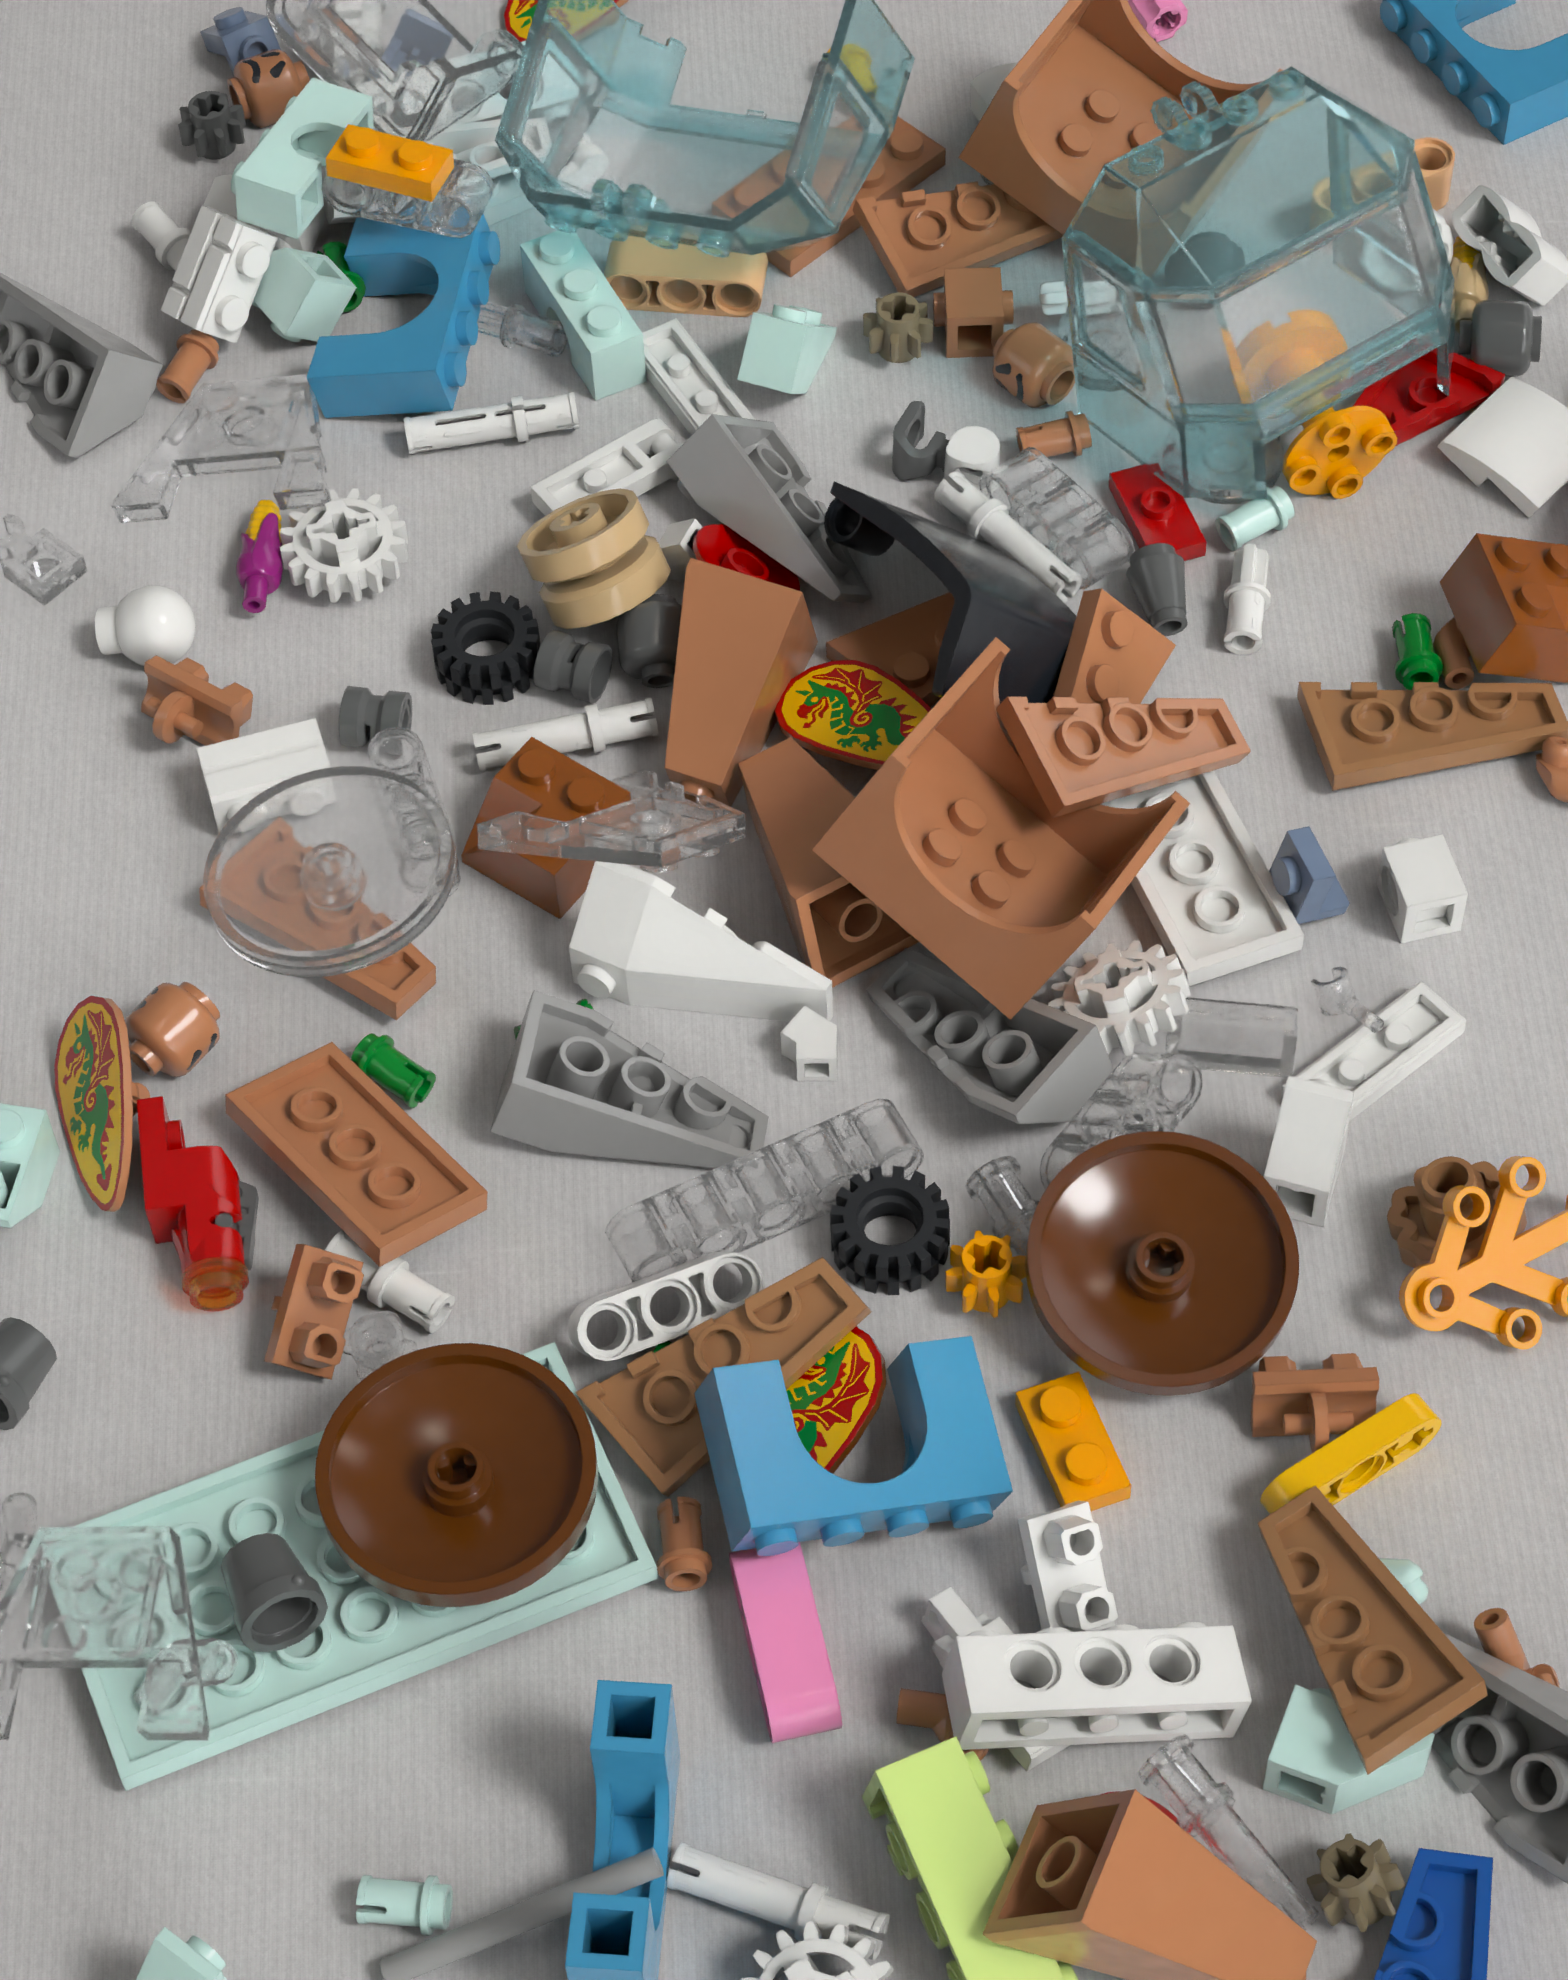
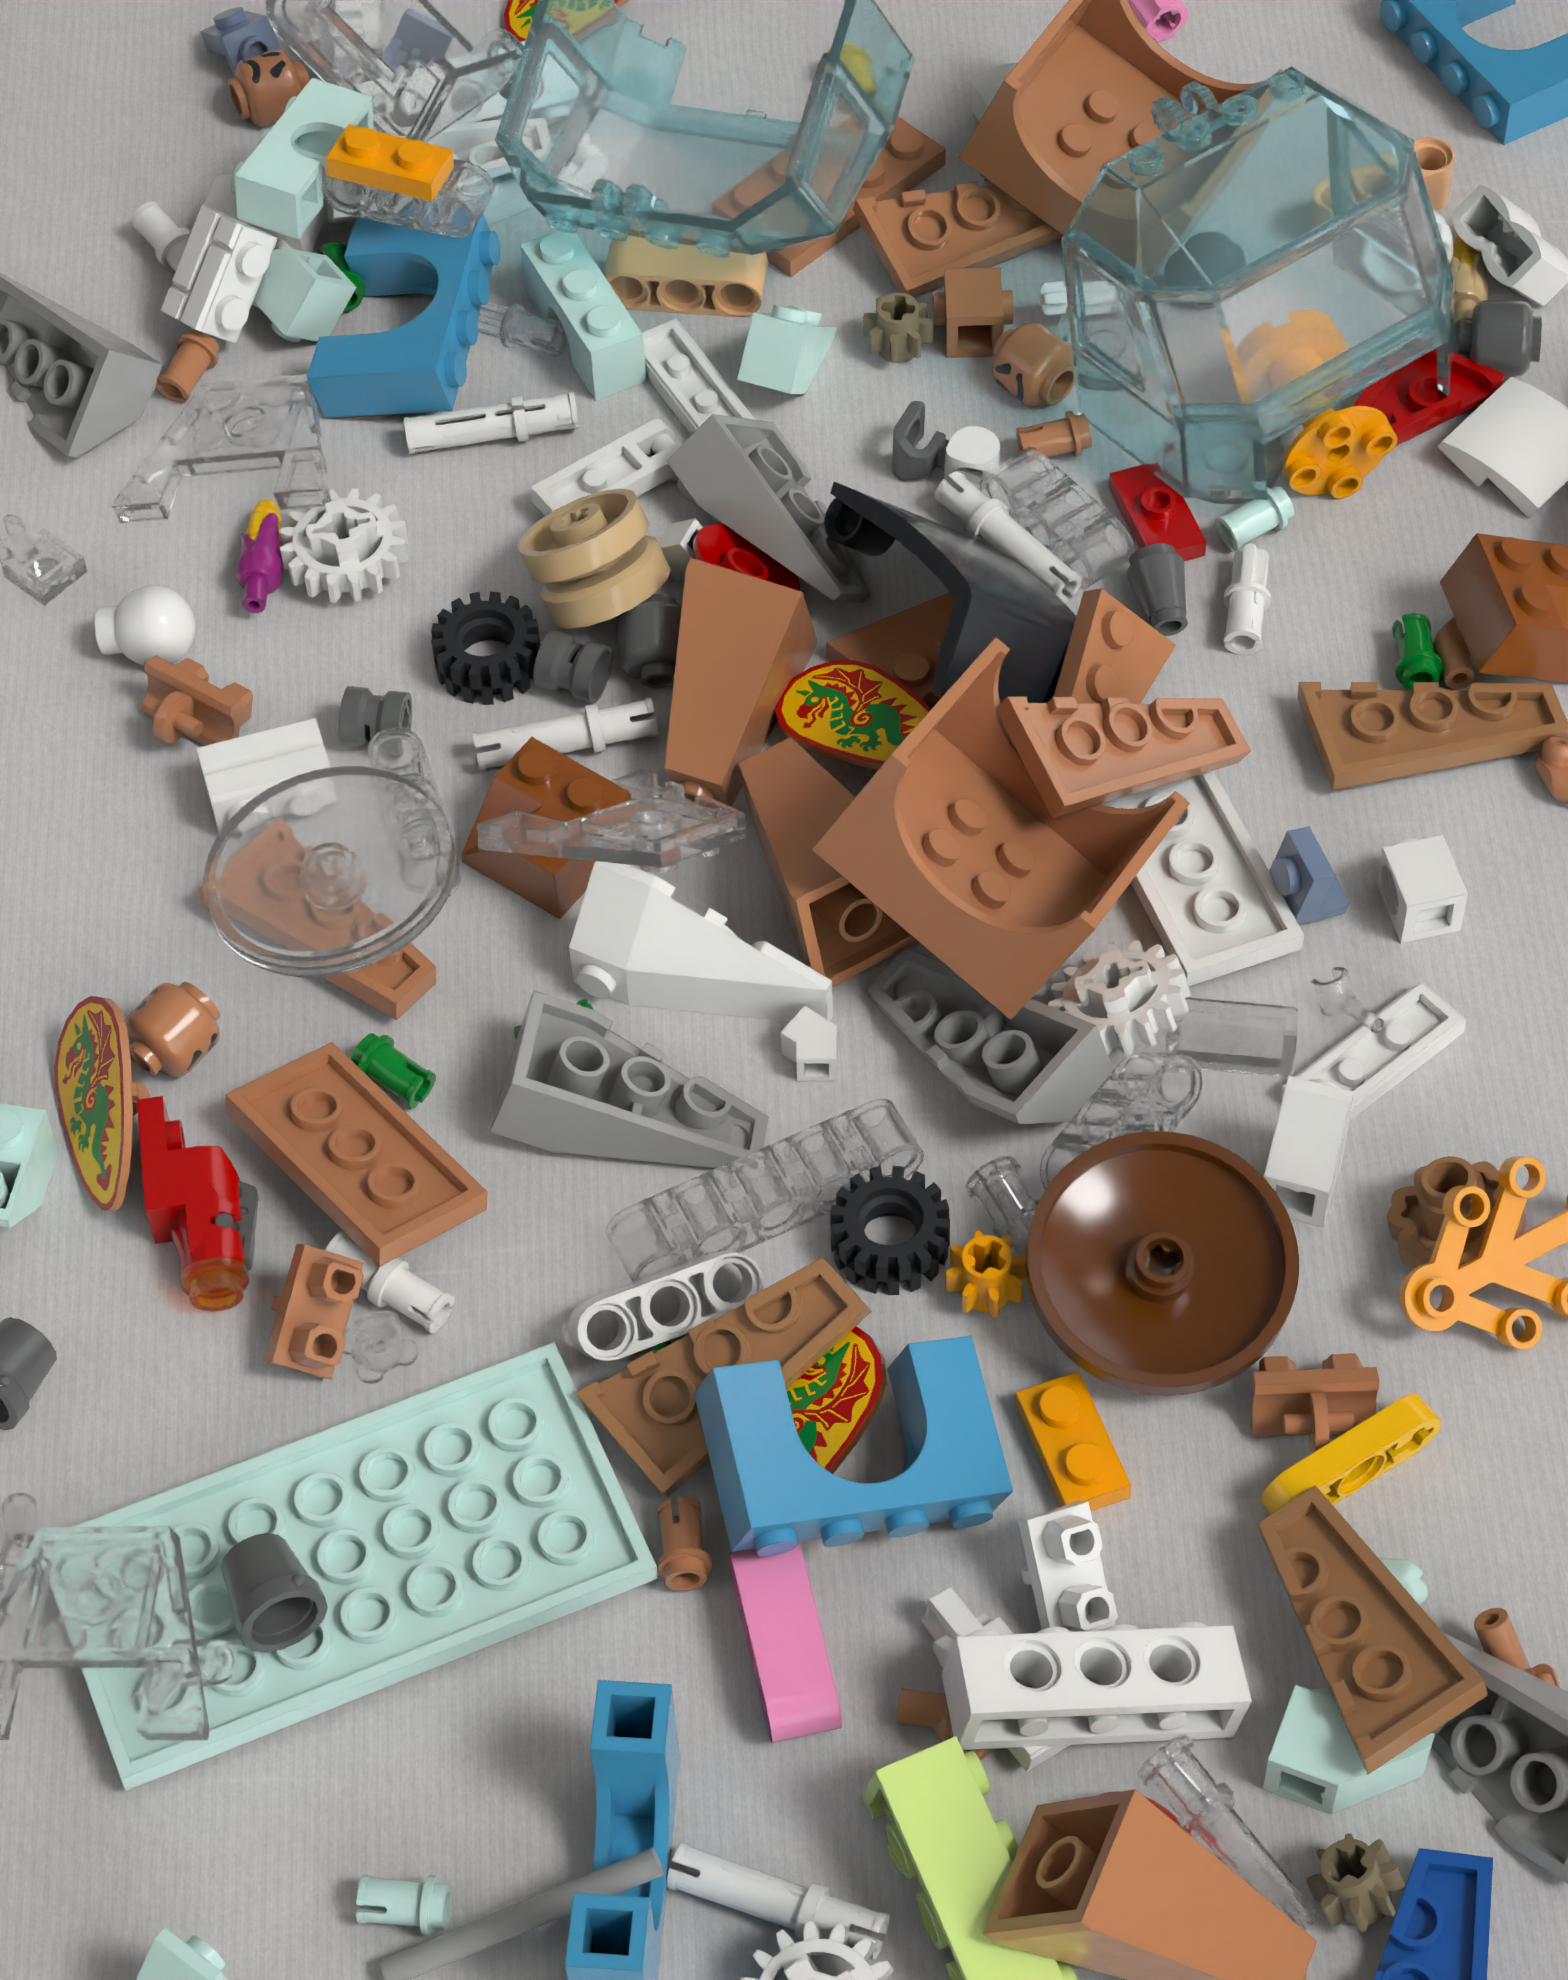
(212, 125): dark grey gear -> none
(456, 1475): reddish brown dish -> none

